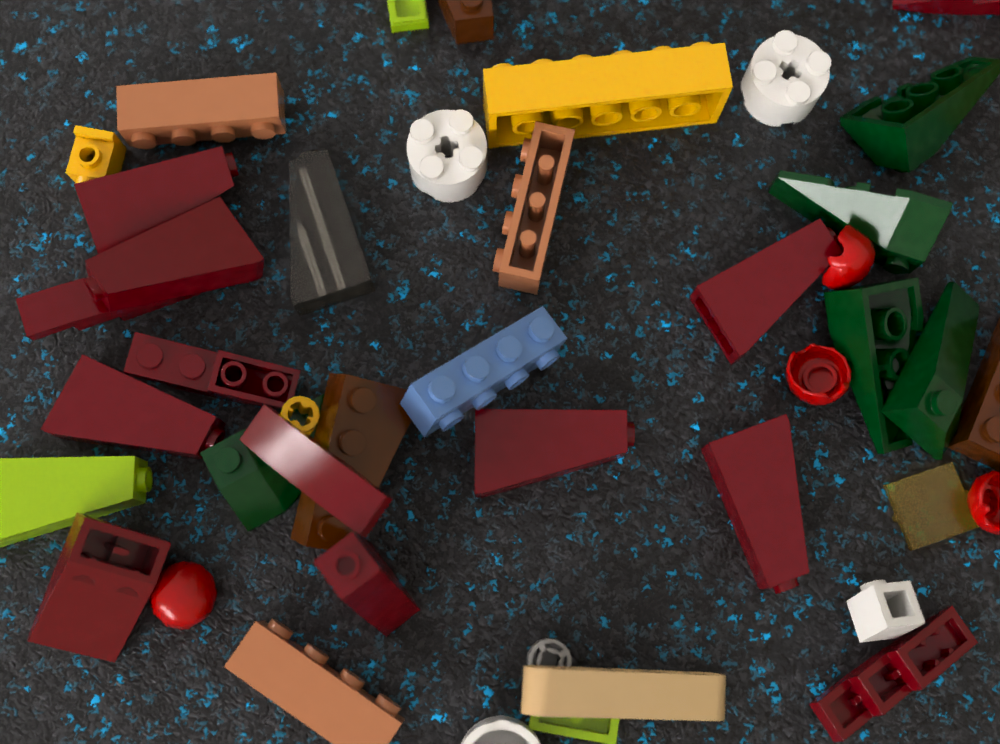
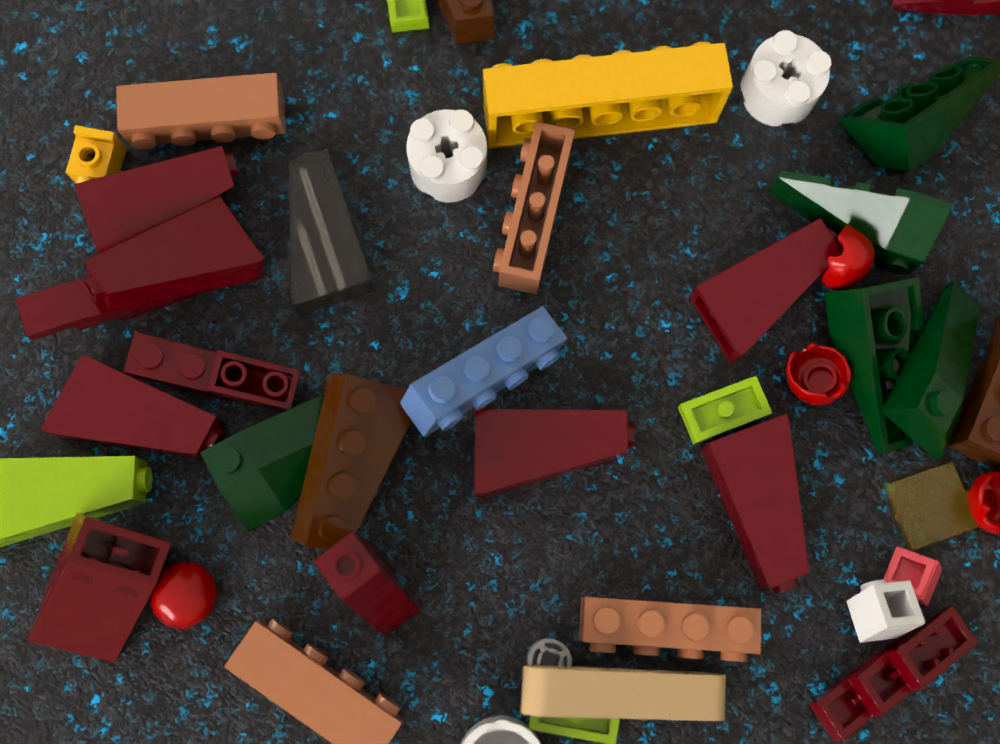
(304, 406): yellow bush -> none
(316, 471): dark red slope -> none
(670, 625): none -> nougat brick
(724, 410): none -> lime plate
(918, 569): none -> coral slope

